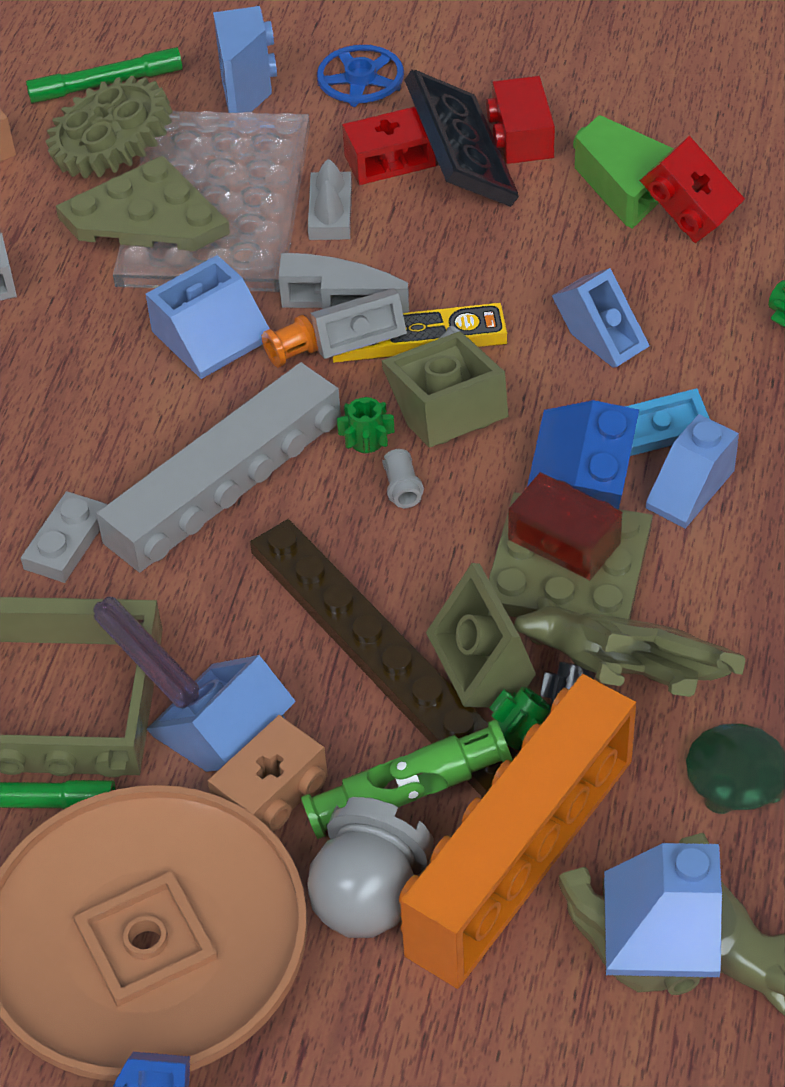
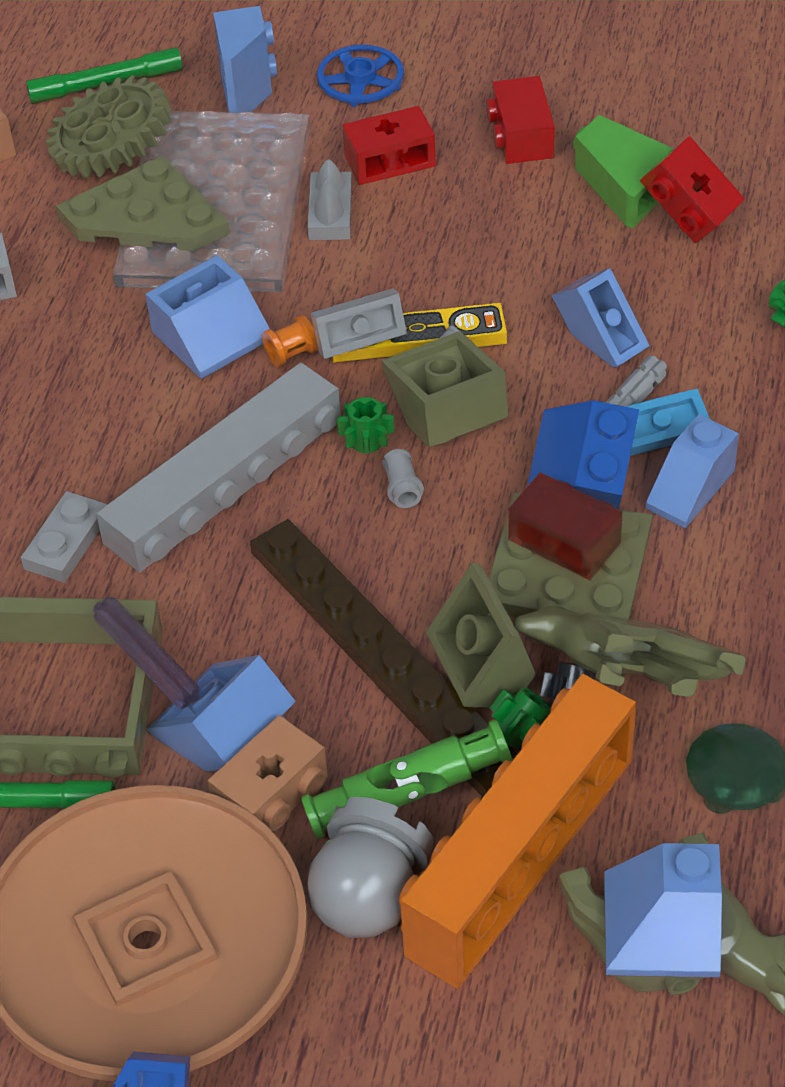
(330, 281): light grey slope -> none
(461, 138): black tile -> none
(640, 382): none -> light grey axle

